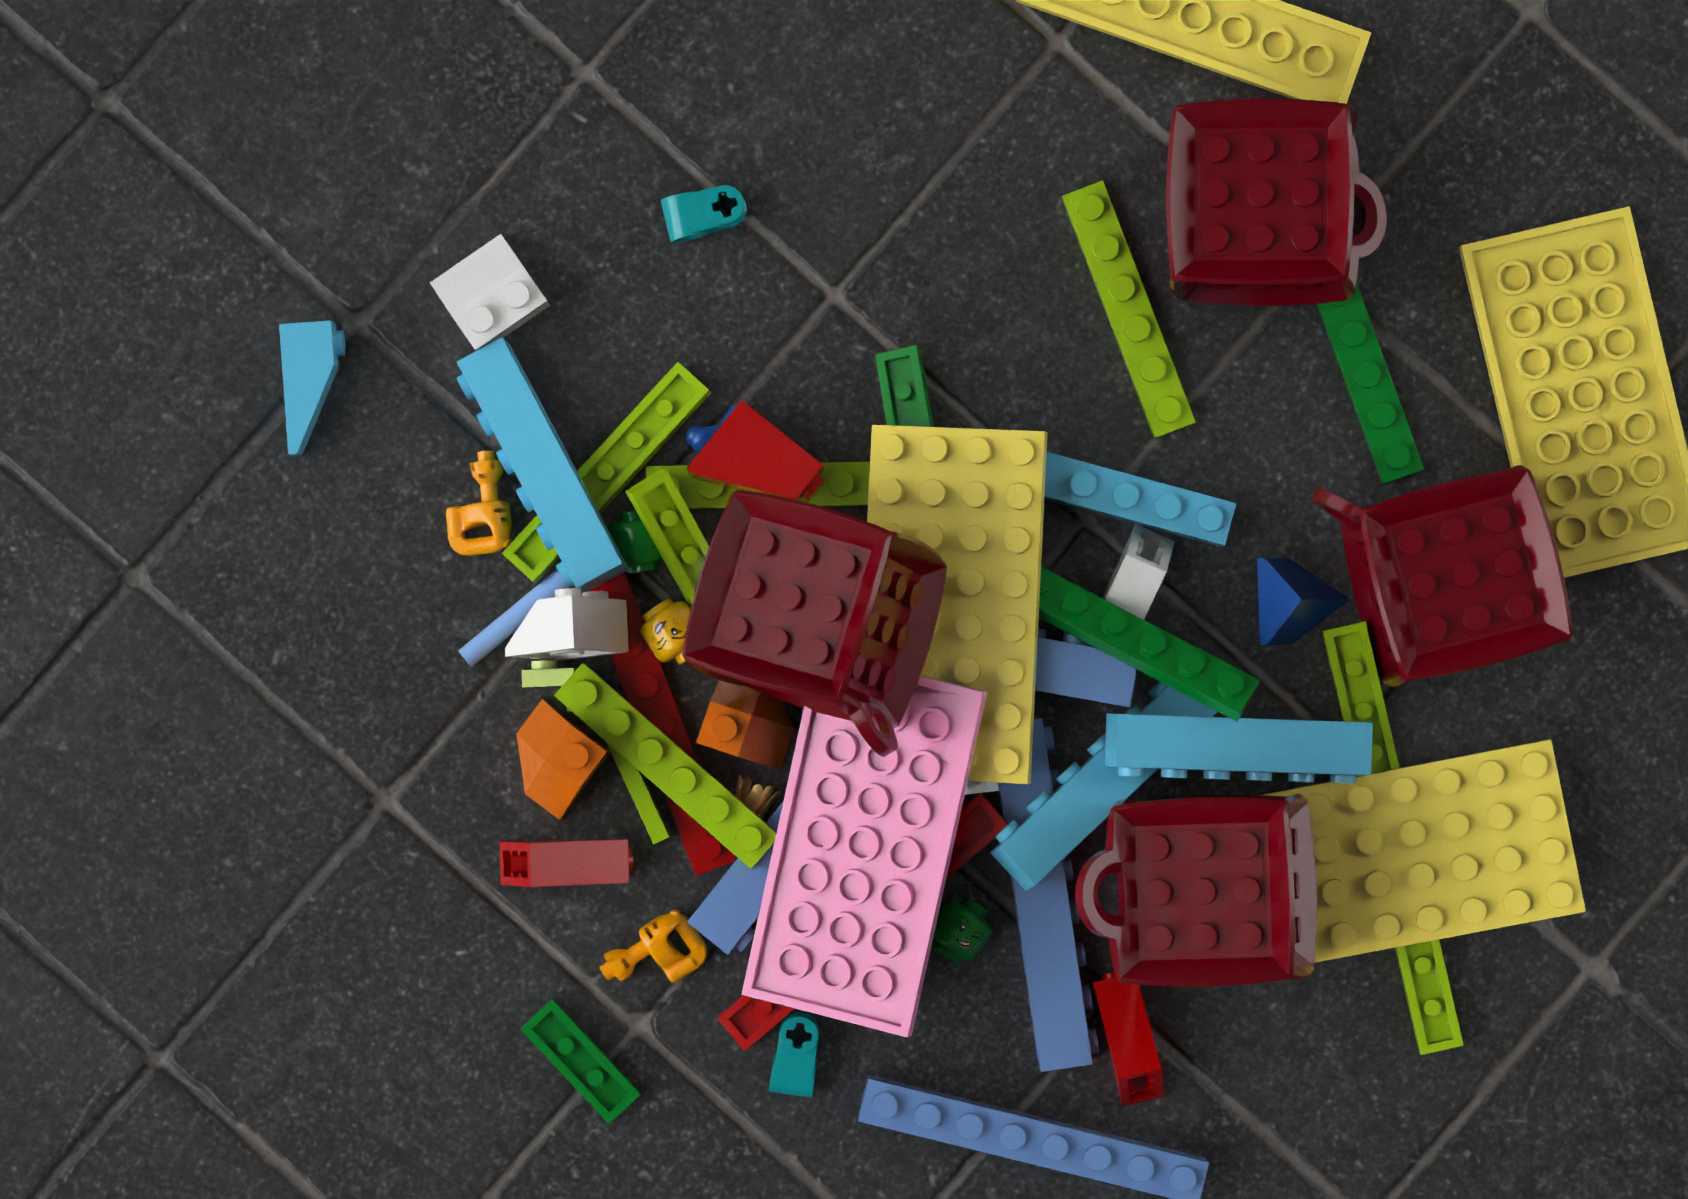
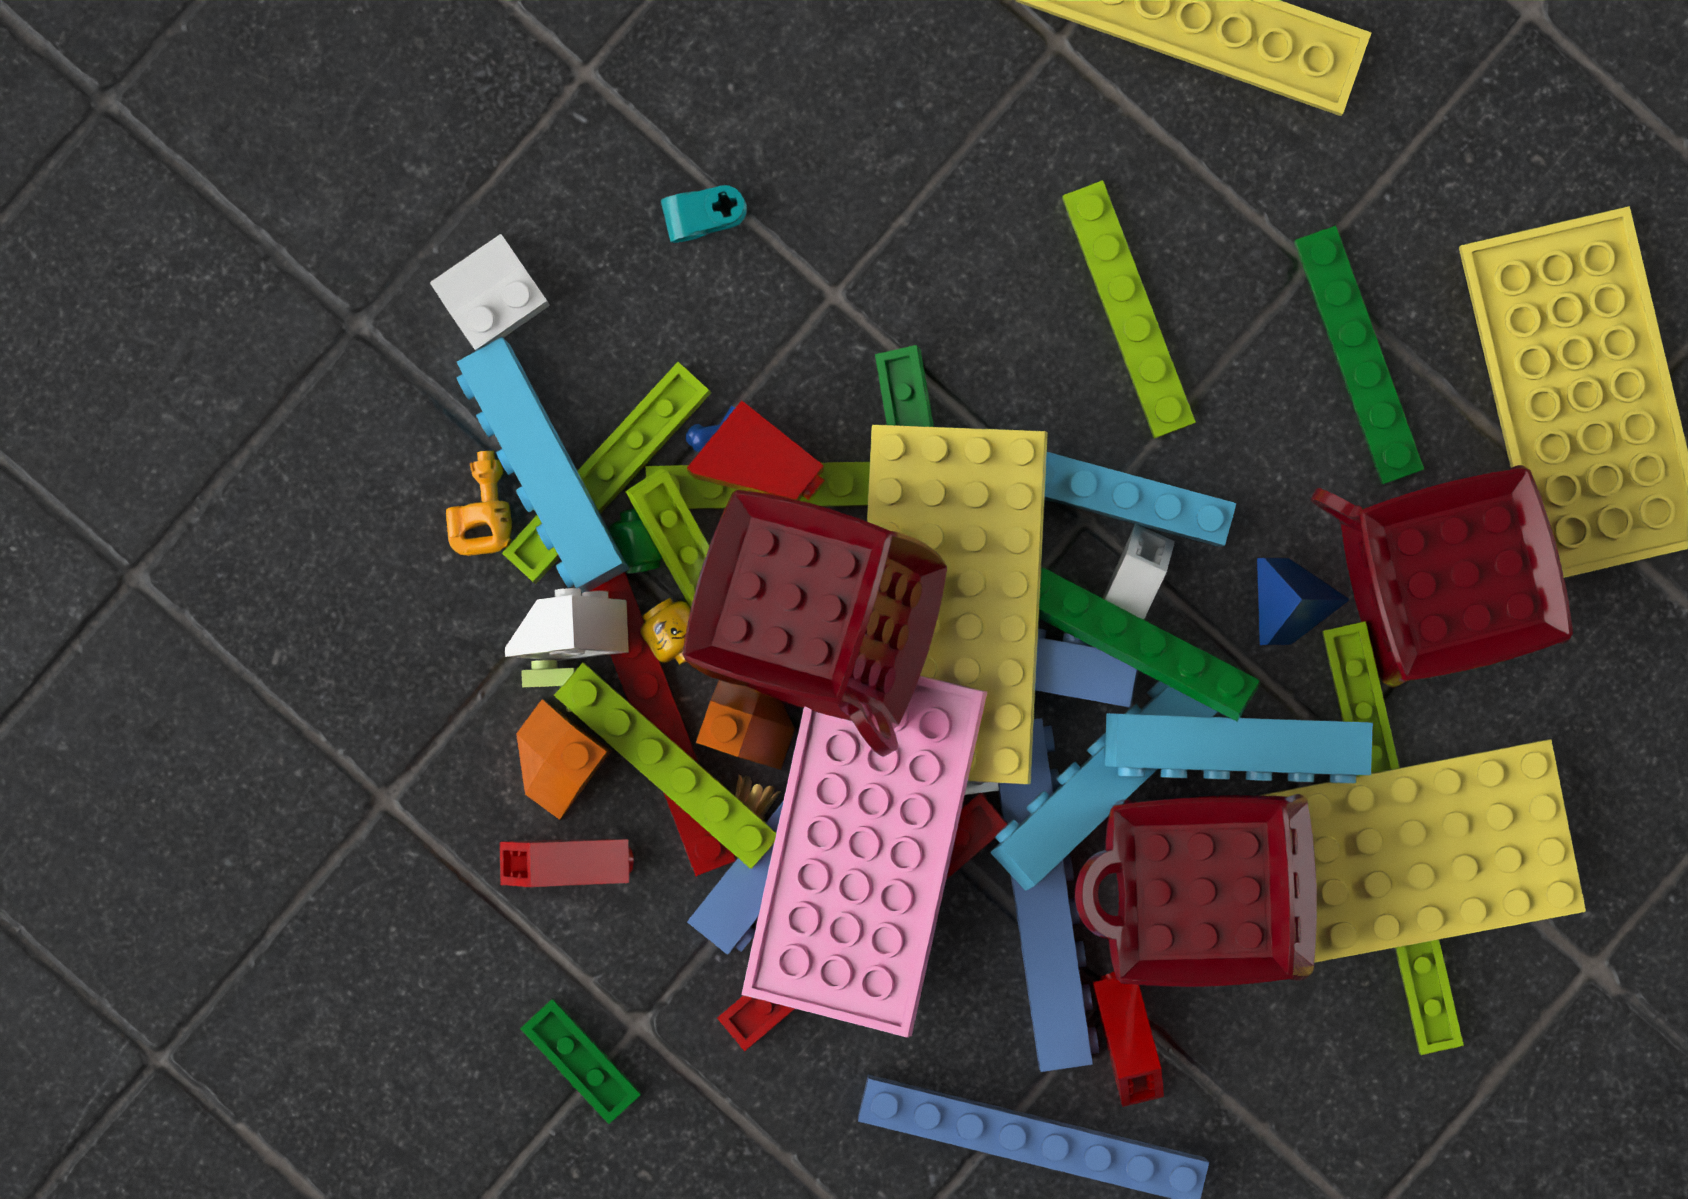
(308, 371): medium azure slope -> none
(510, 620): light blue piece -> none
(642, 798): lime hinge -> none
(657, 944): light orange piece -> none
(795, 1062): teal piece -> none
(962, 930): green head -> none
(1267, 202): dark red piece -> none

